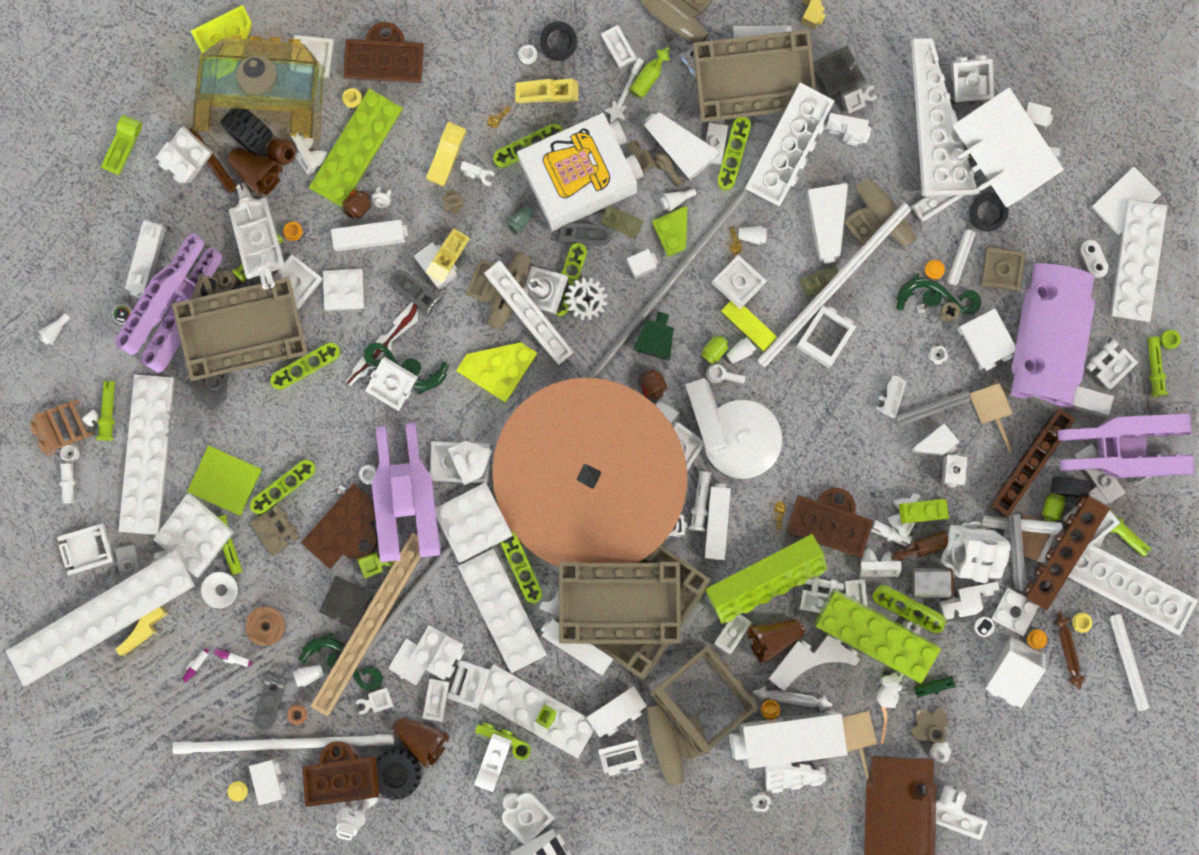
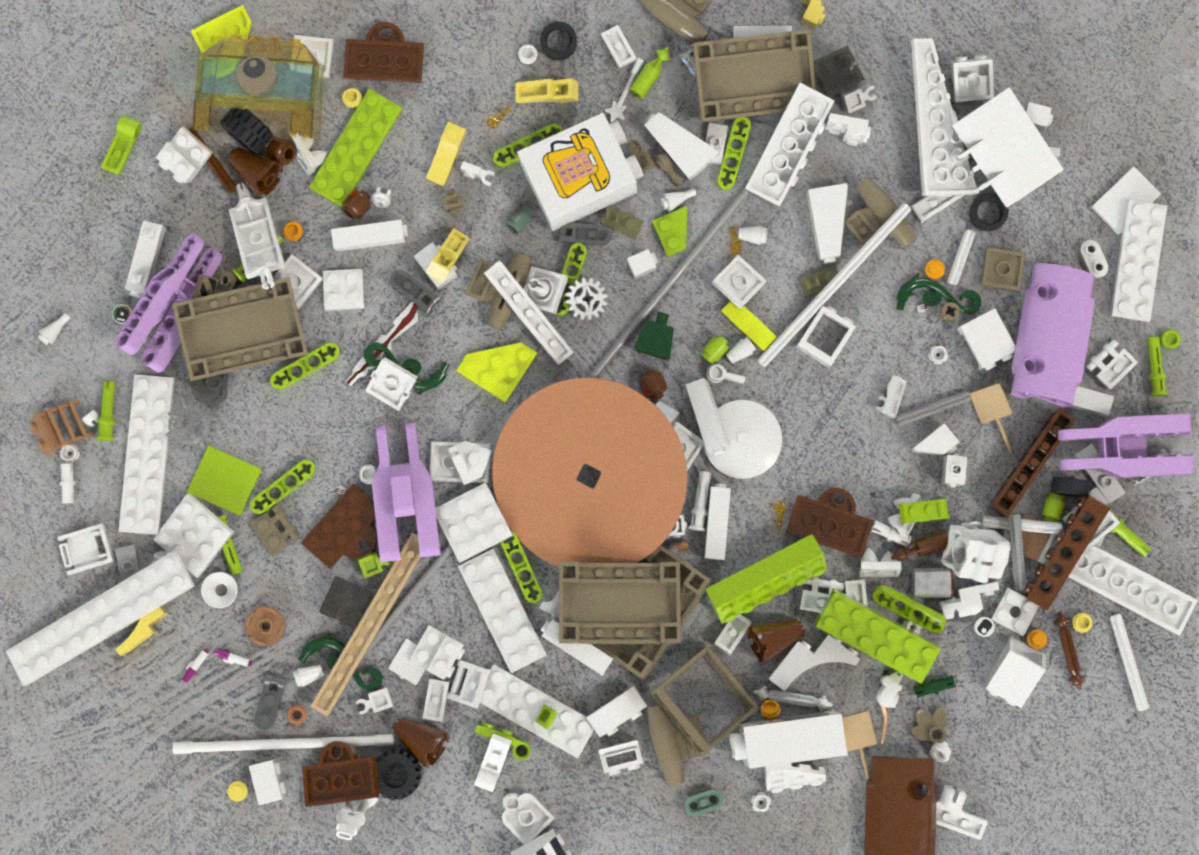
(675, 547): none -> medium nougat arm
(703, 802): none -> sand green plate

